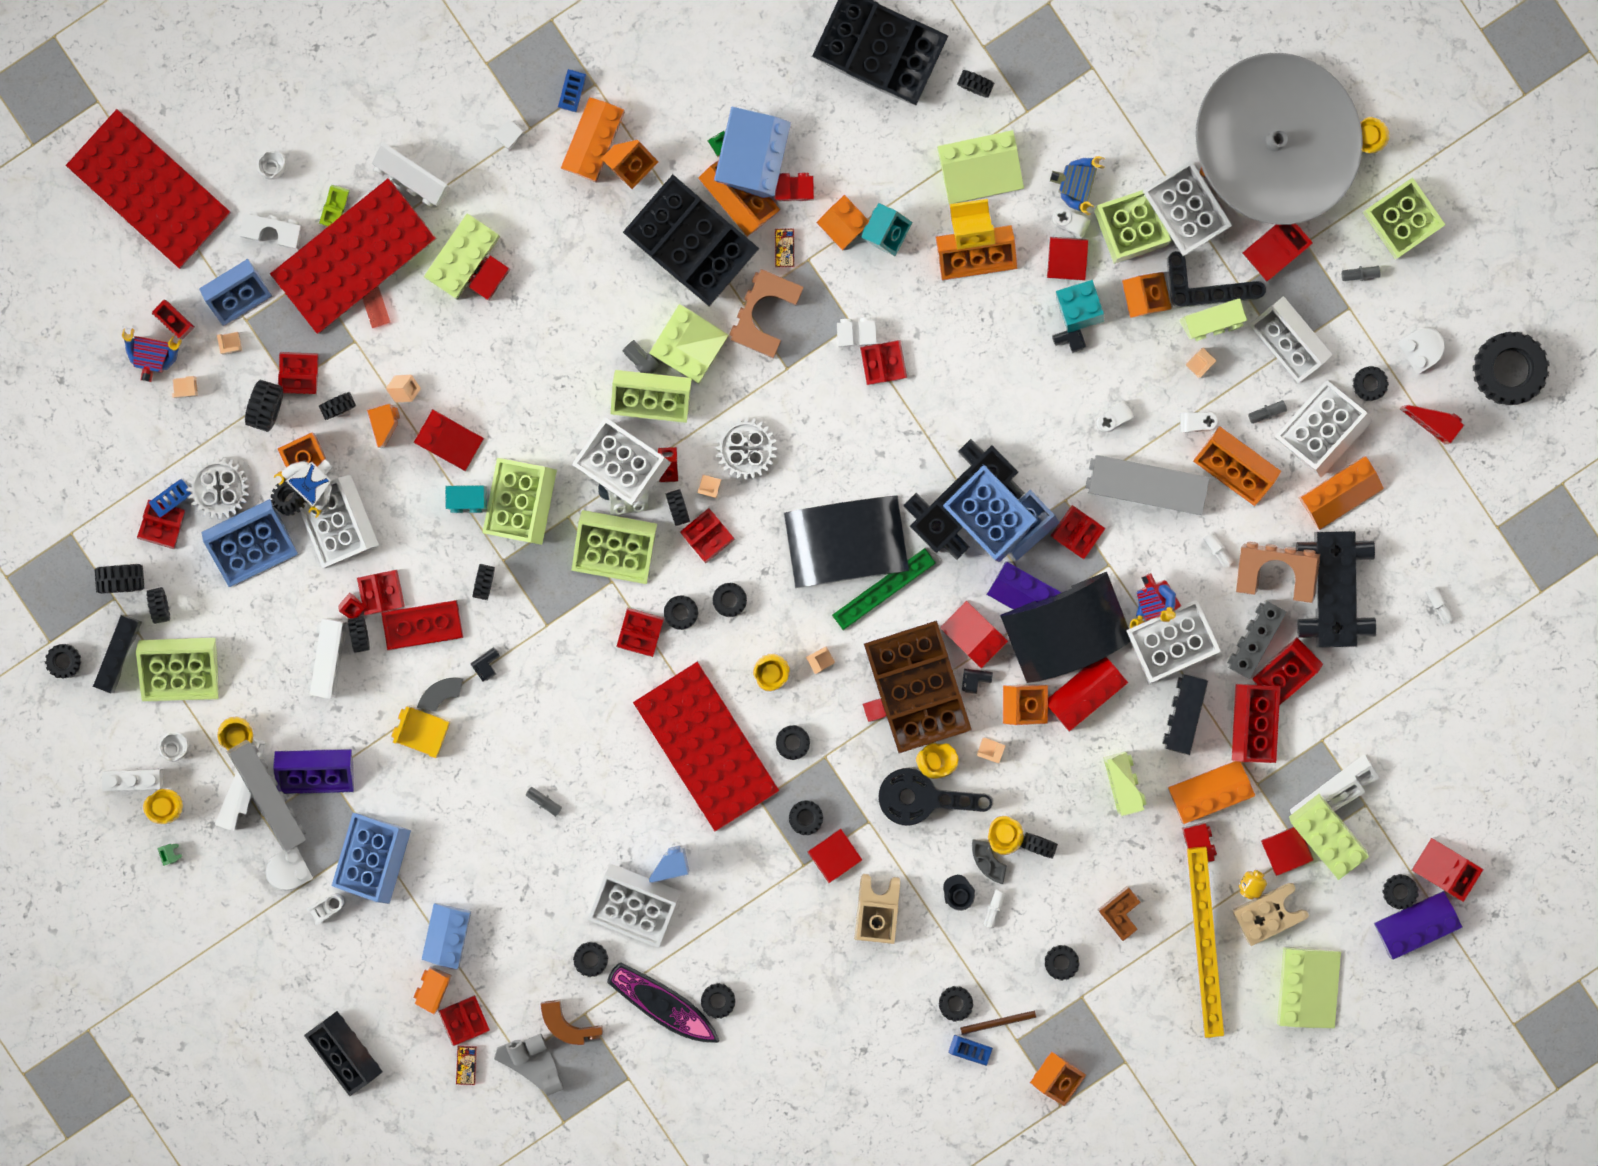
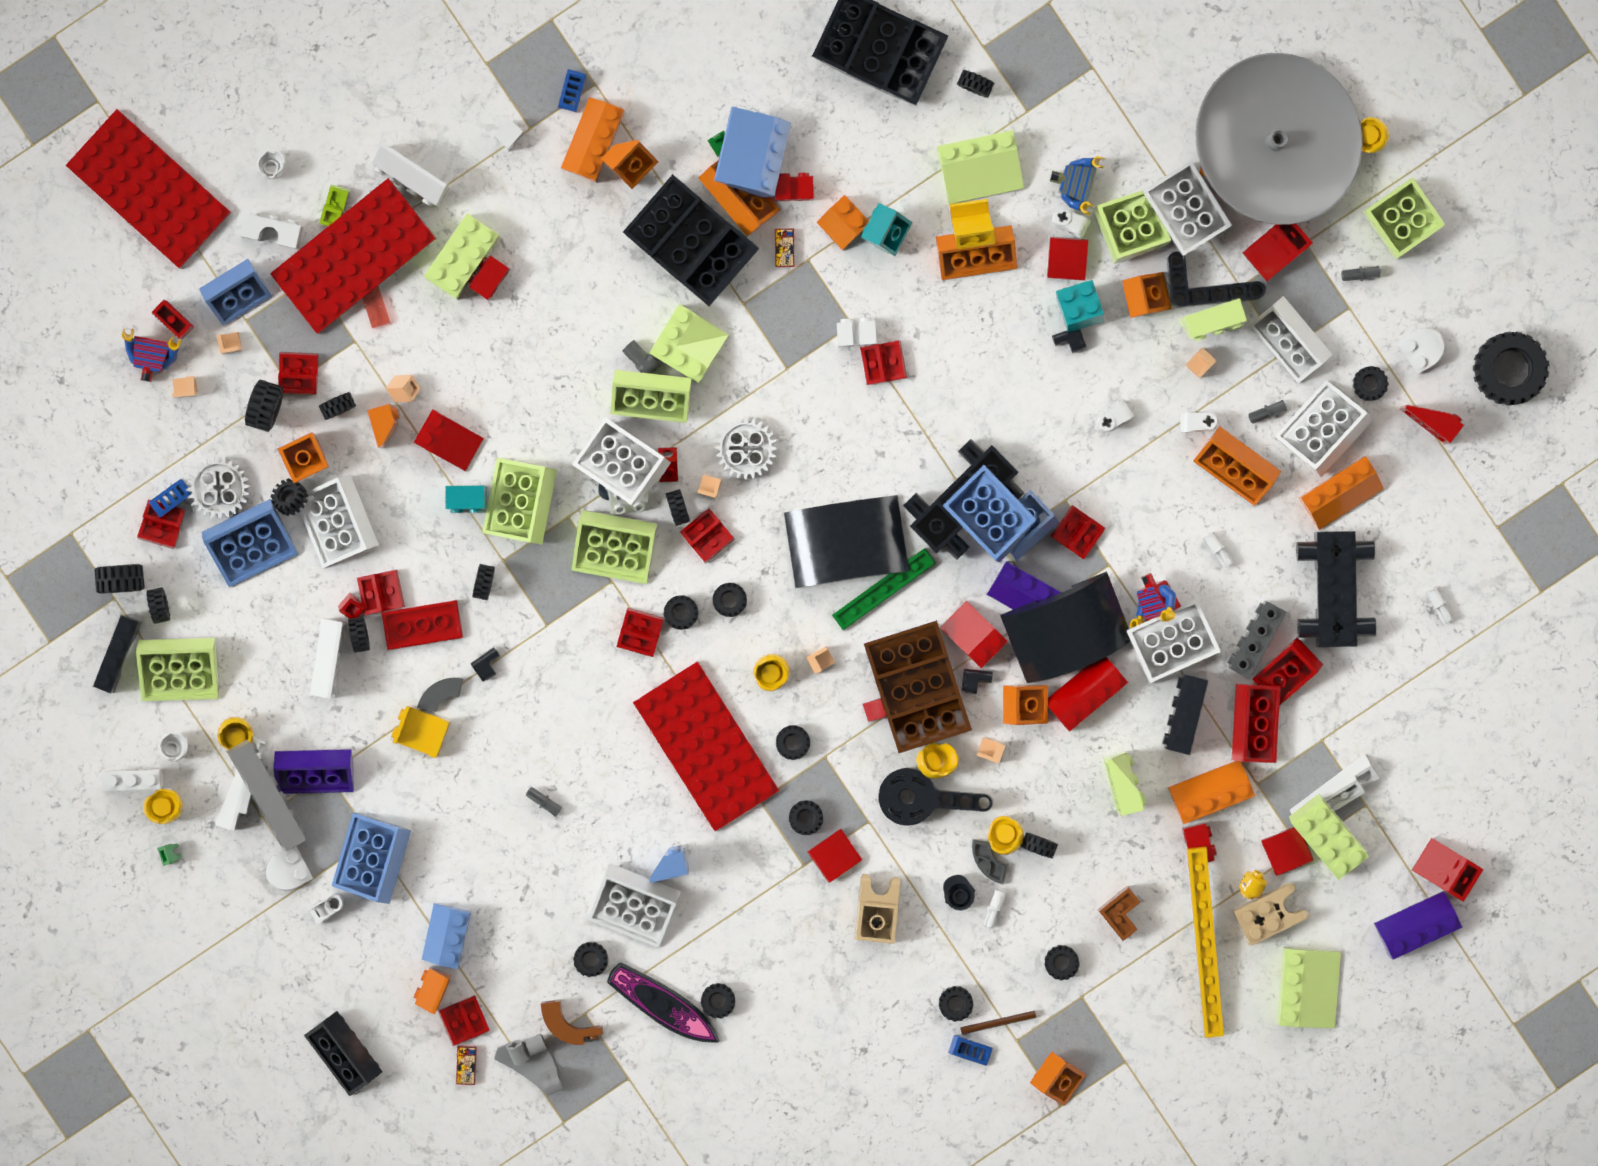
(74, 661): black tyre -> none
(309, 482): white torso -> none
(765, 286): nougat arch -> none
(1147, 484): light grey brick -> none
(1304, 565): nougat arch -> none
(1400, 903): black tyre -> none

